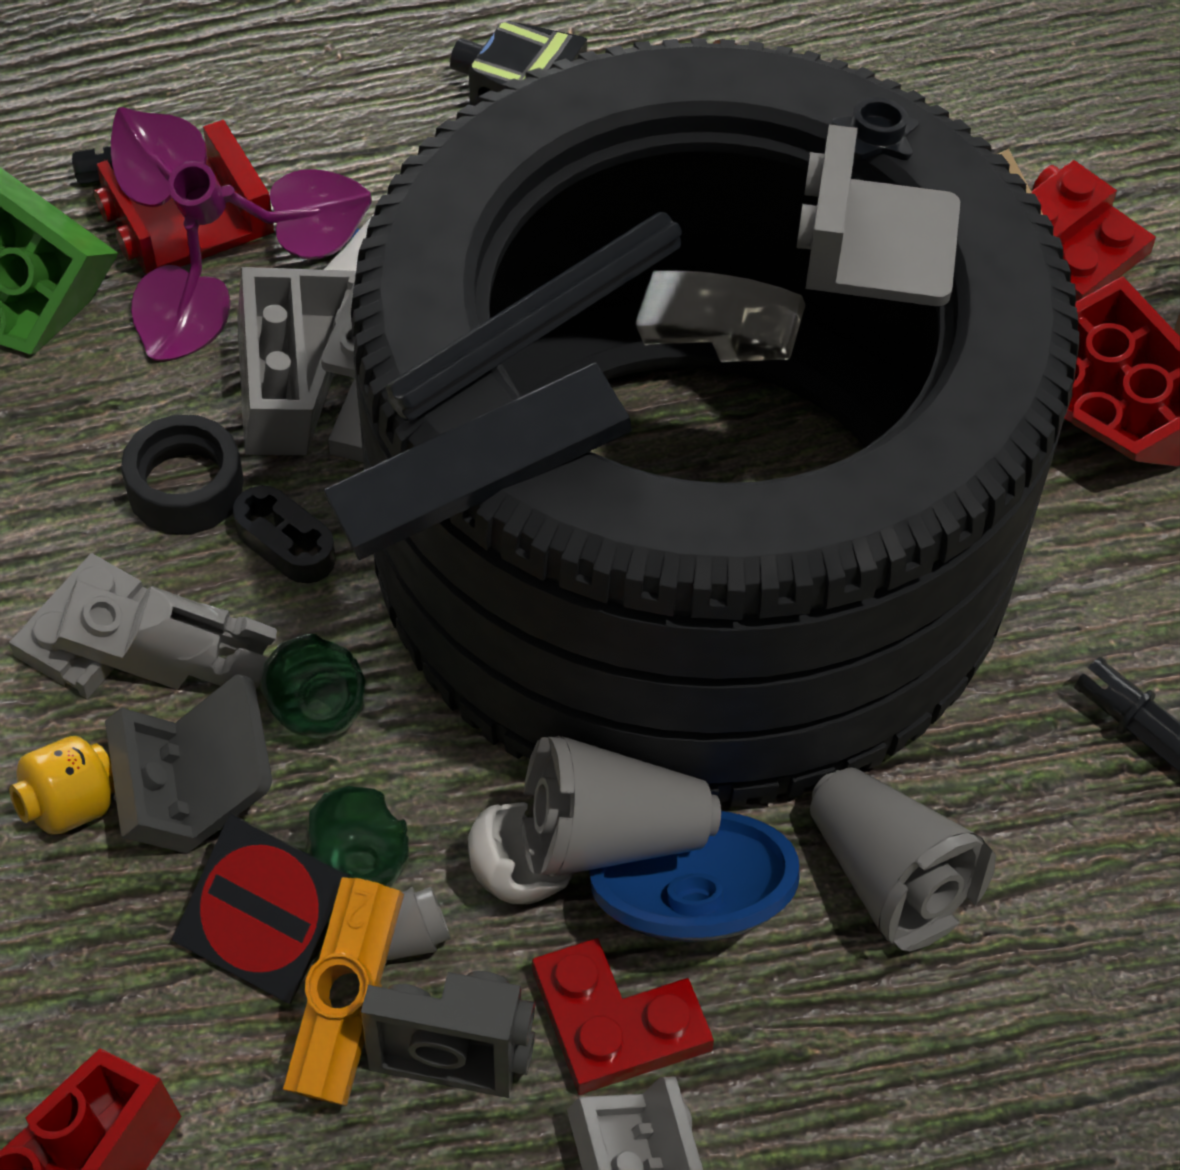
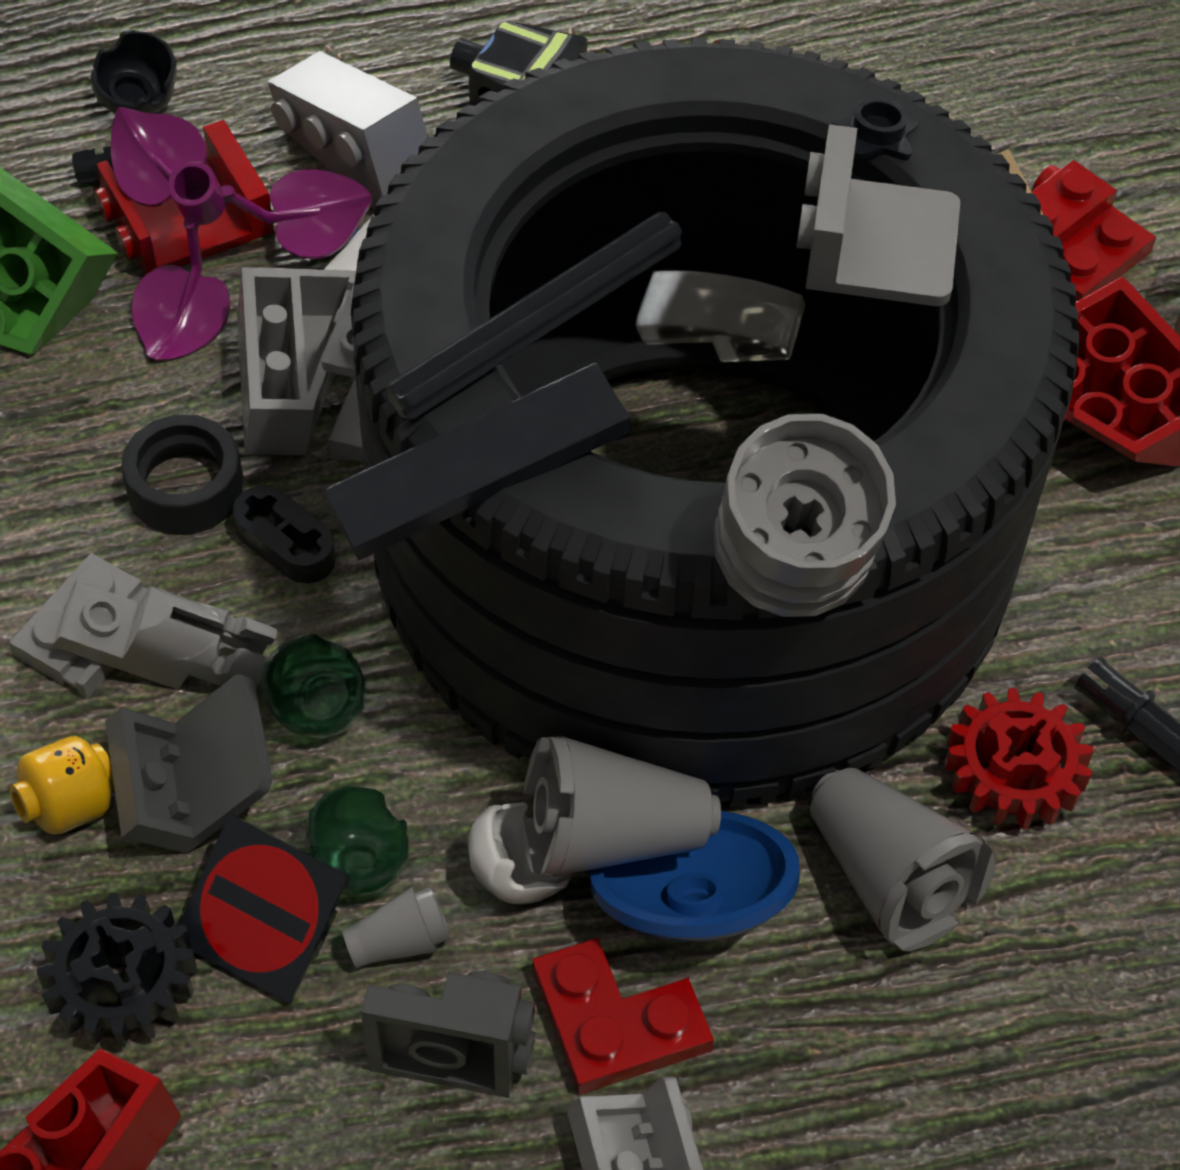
(88, 989): none -> black gear
(135, 73): none -> black hair
(331, 1037): light orange piece -> none
(348, 120): none -> light grey wedge
(809, 476): none -> light grey wheel
(1024, 739): none -> red gear

